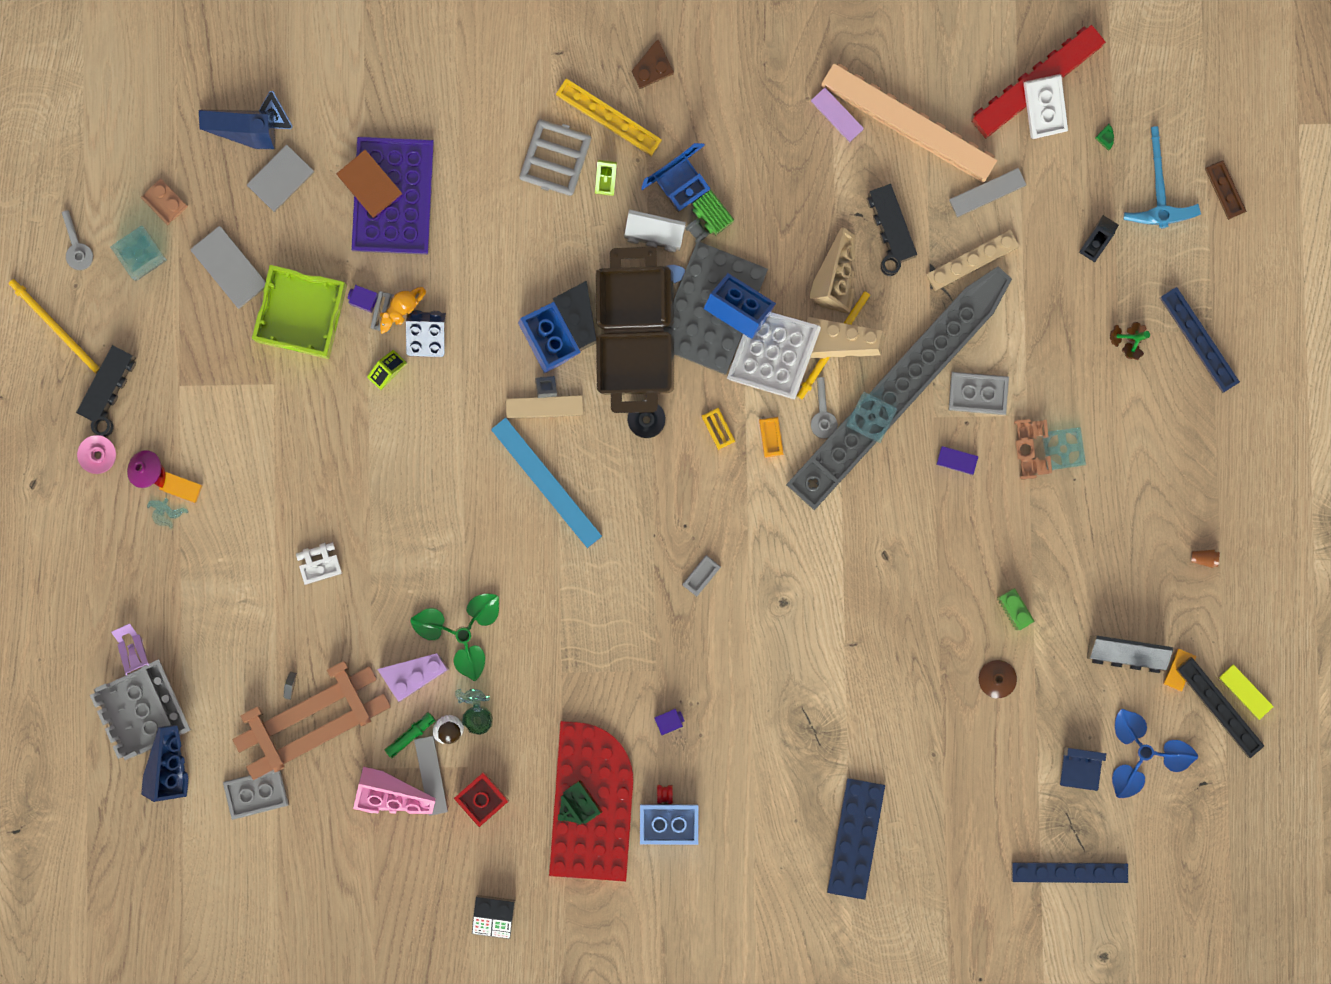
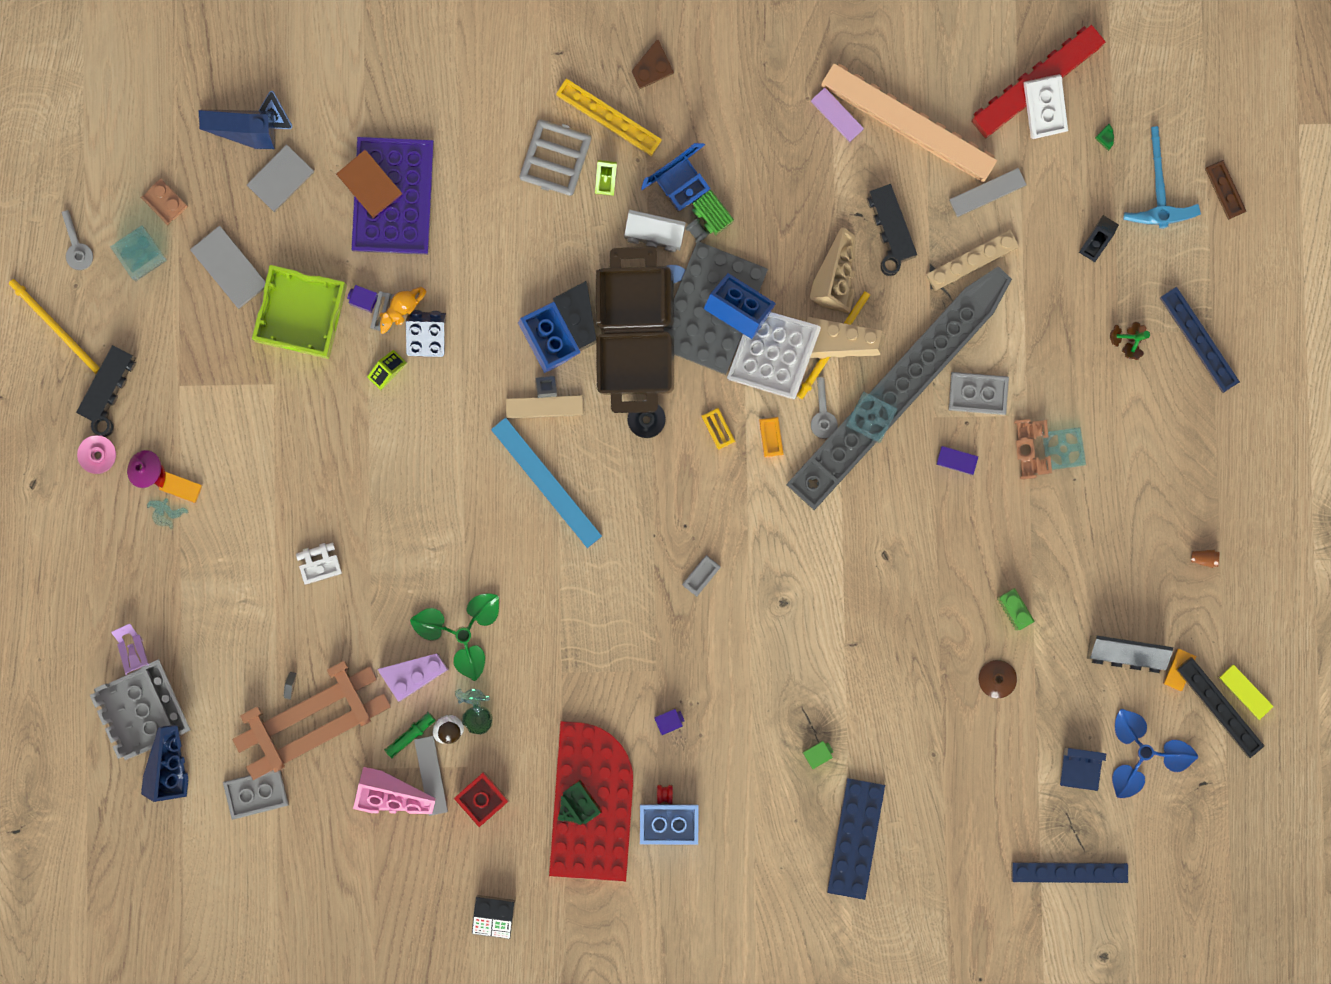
(818, 754): none -> bright green brick

